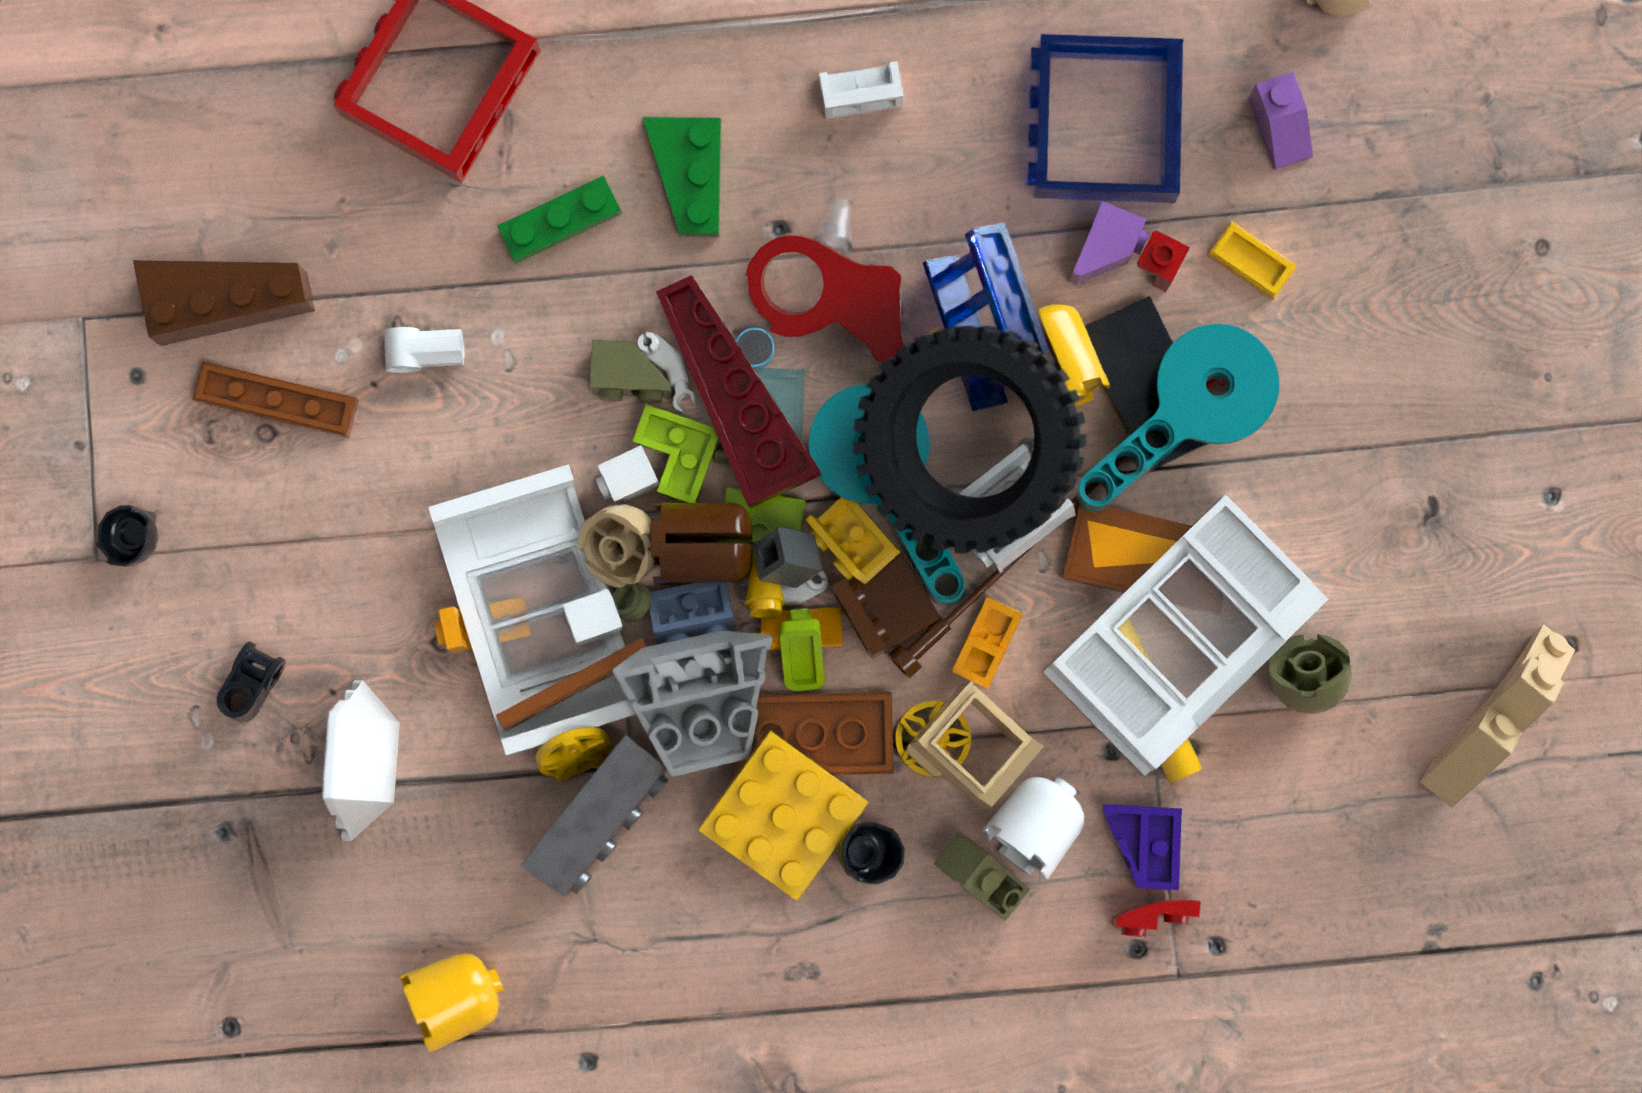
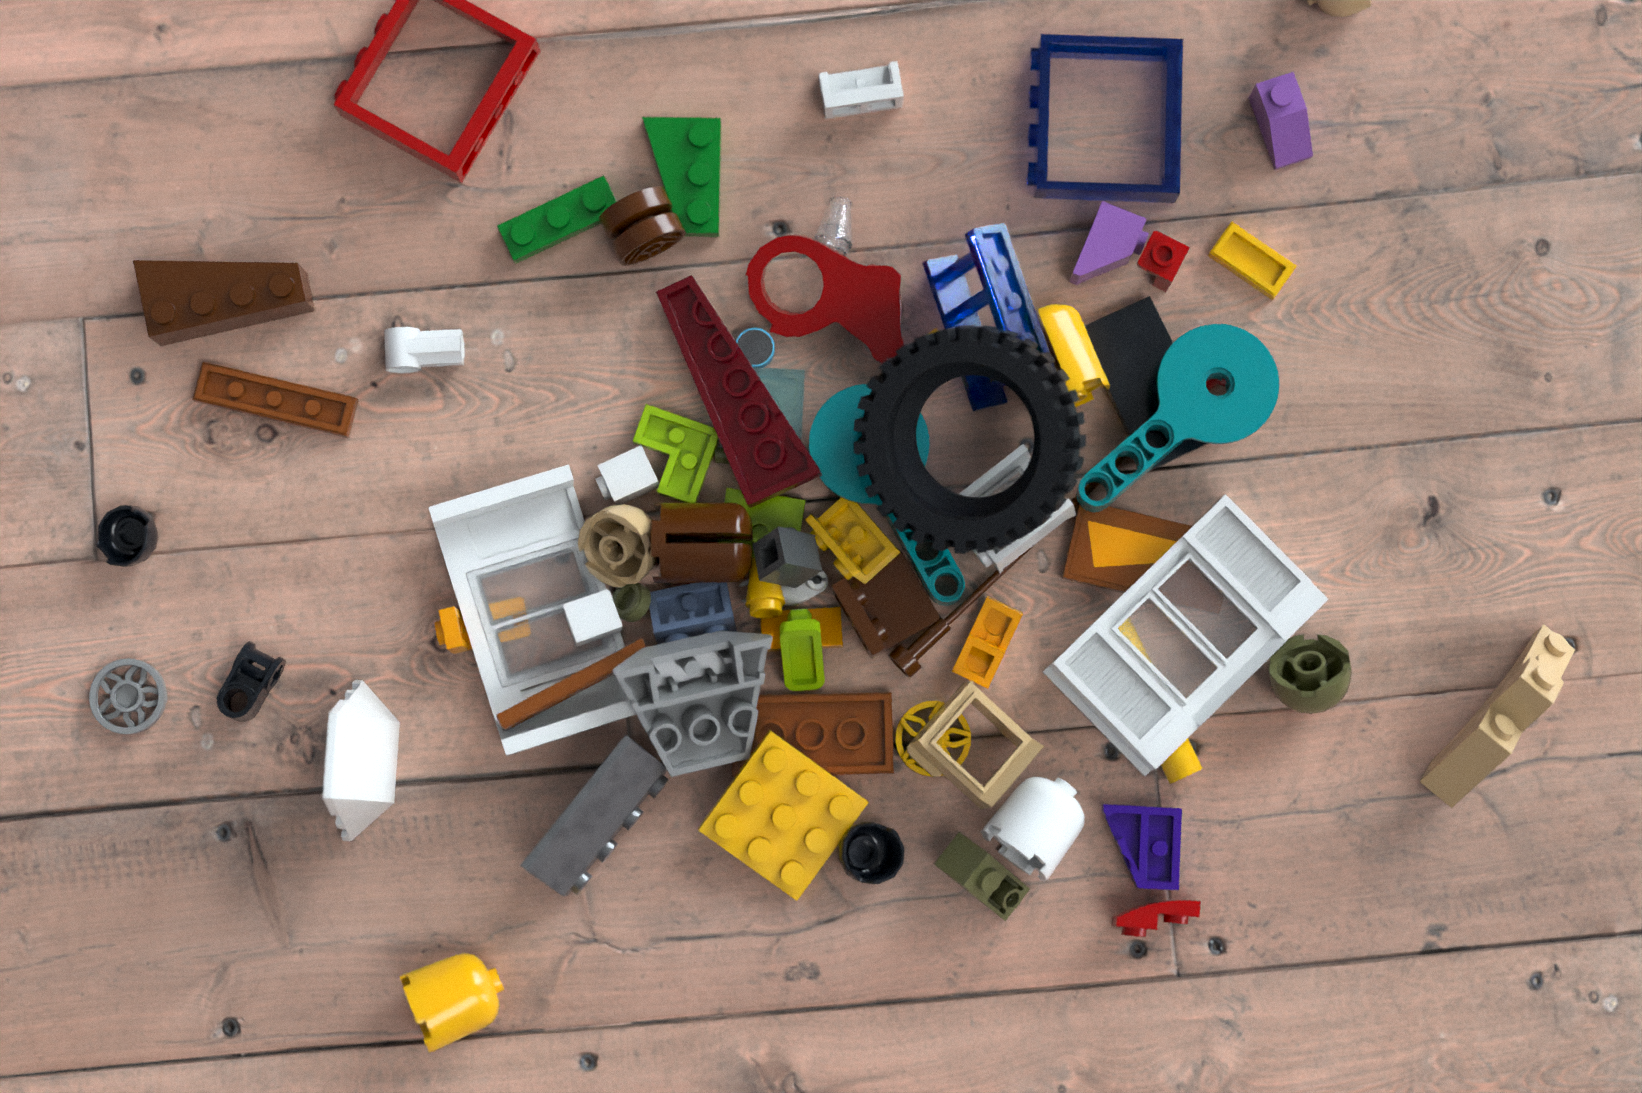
(128, 696): none -> light grey wheel
(573, 752): yellow wheel -> none
(623, 370): olive slope -> none
(642, 225): none -> reddish brown wheel
(671, 361): white arm -> none

